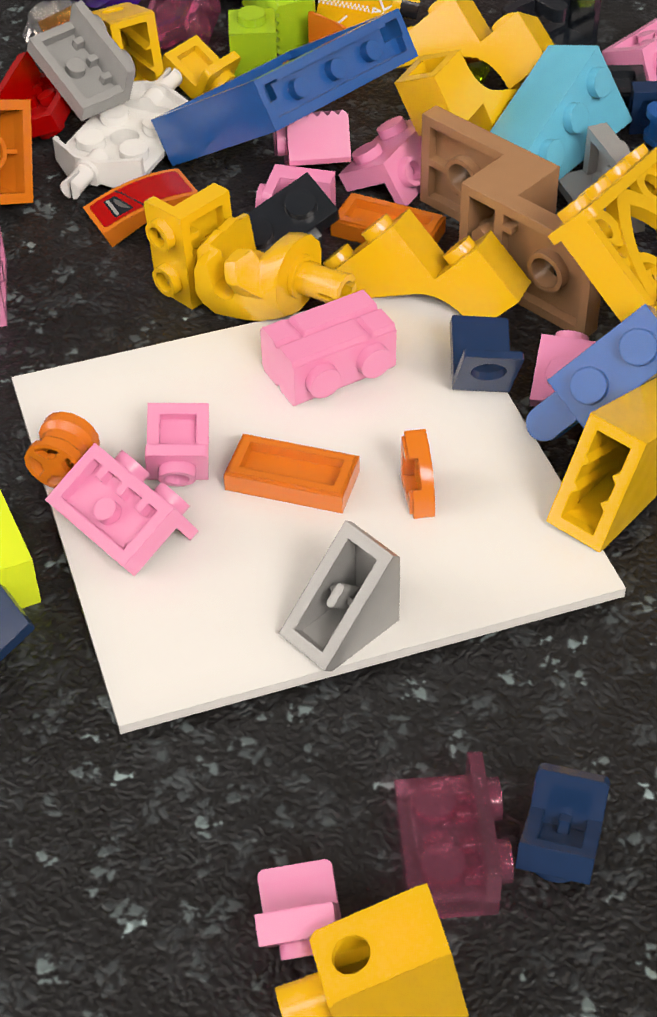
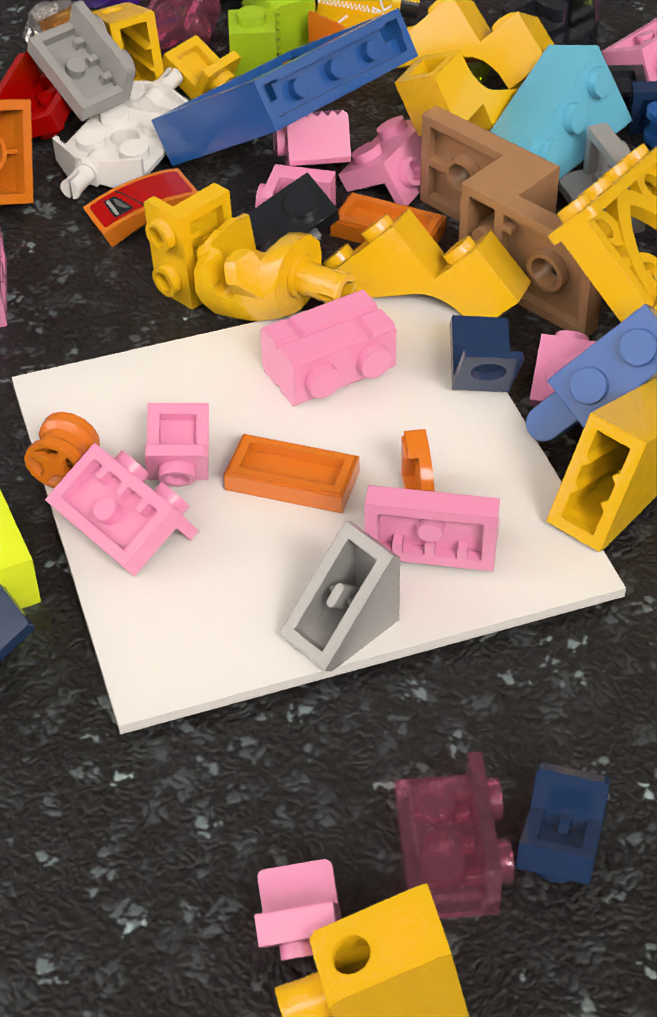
(434, 526): none -> bright pink bracket

